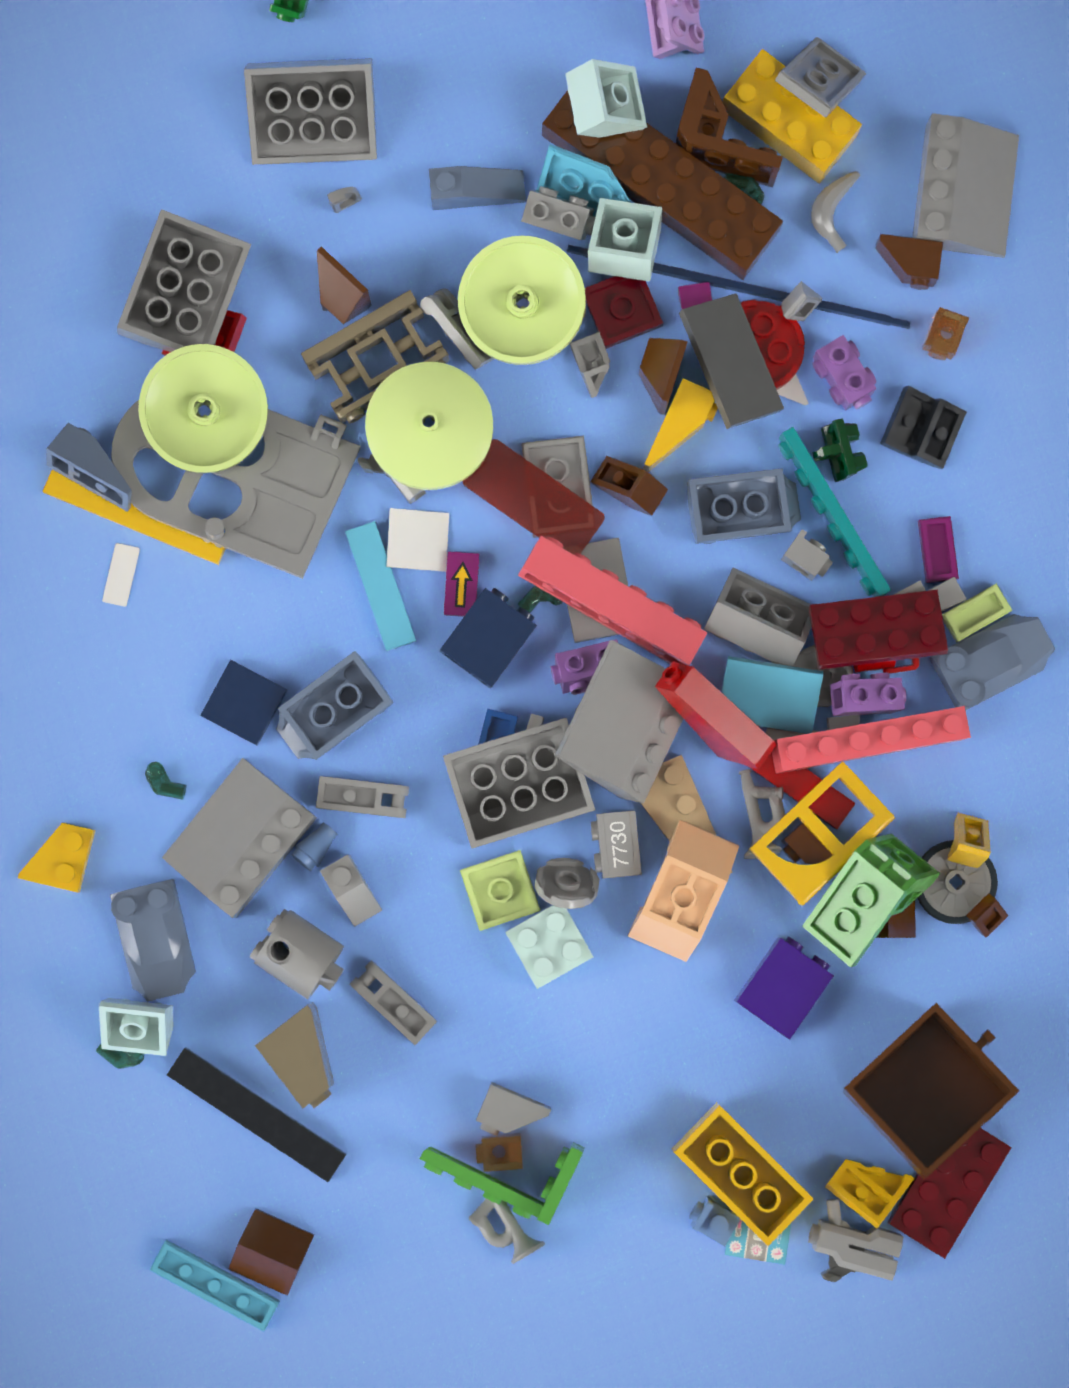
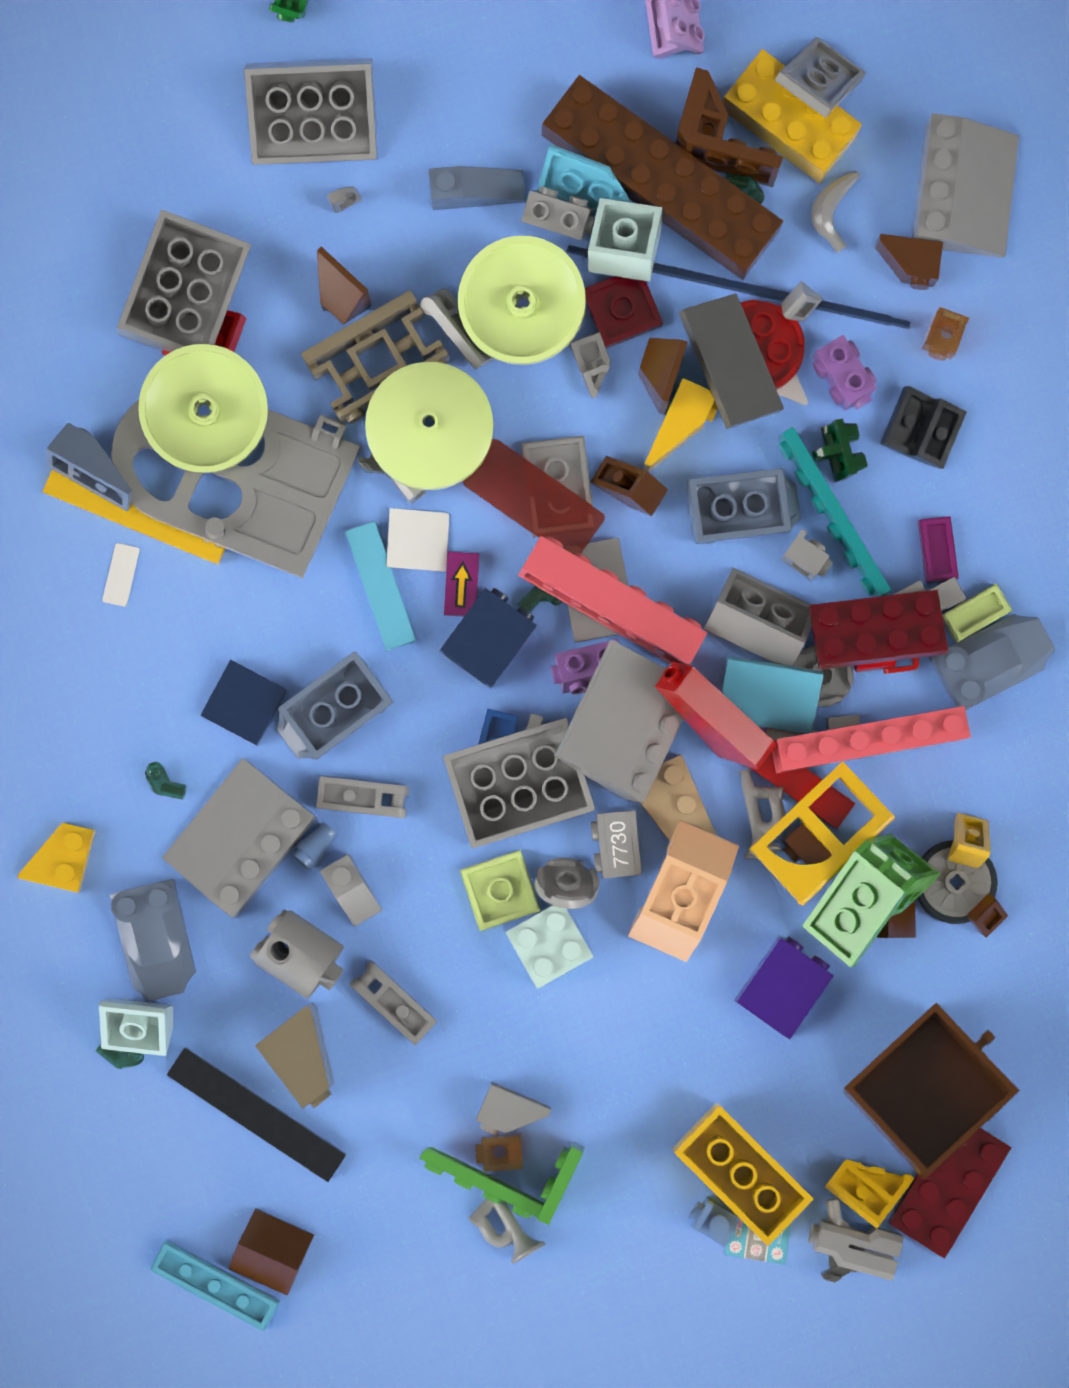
(605, 99): light aqua slope -> none
(694, 294): magenta tile -> none
(867, 696): medium lavender brick -> none

